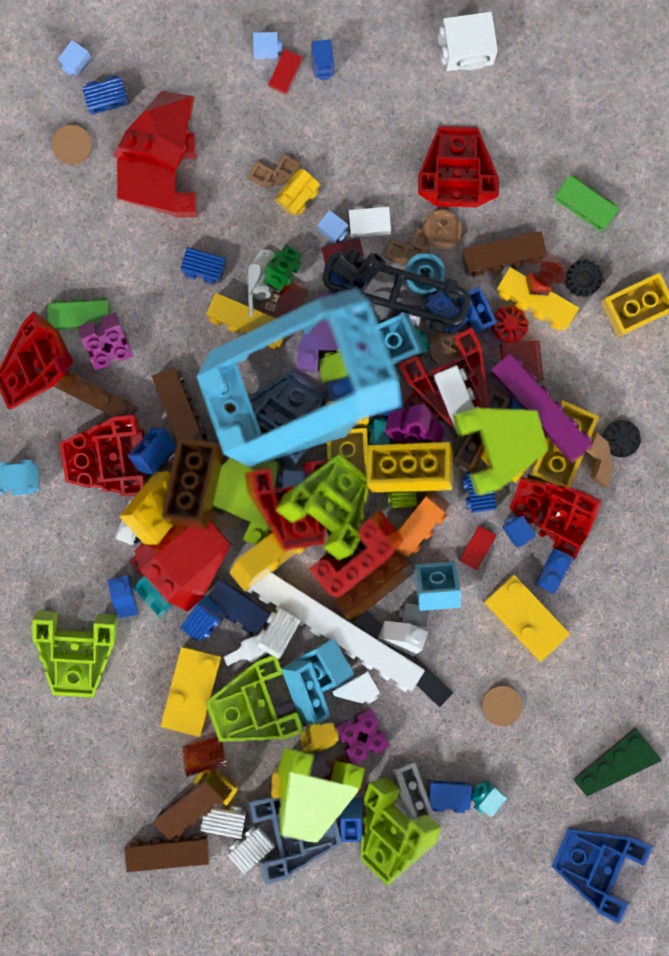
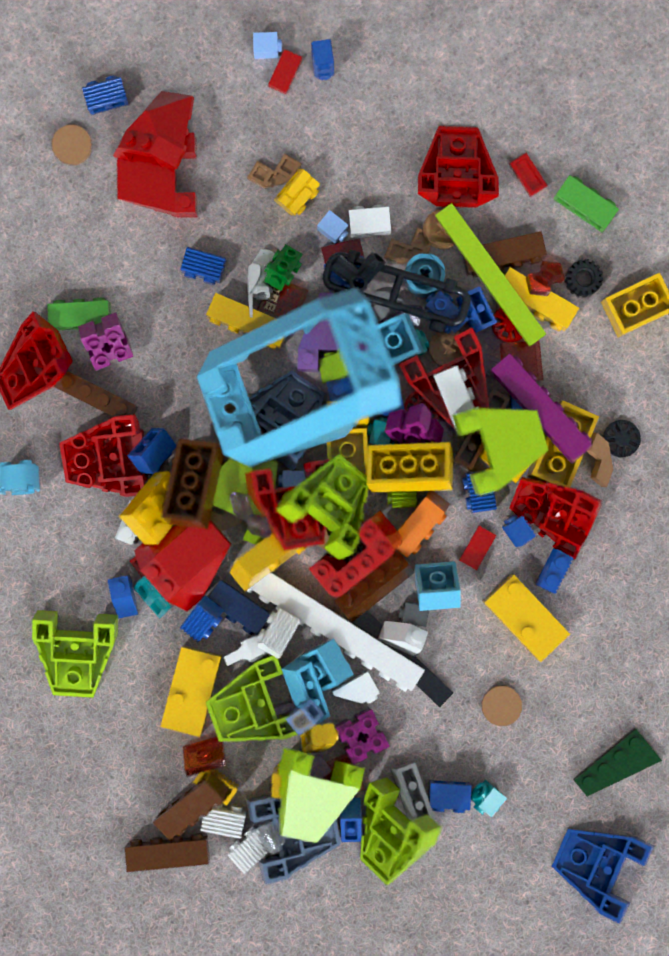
(74, 59): light blue brick -> none
(177, 405): reddish brown brick -> none
(242, 508): none -> tile
(268, 838): none -> clear brick
(304, 716): none -> medium blue brick
(468, 41): white brick -> none
(490, 274): none -> lime tile
(528, 174): none -> red tile

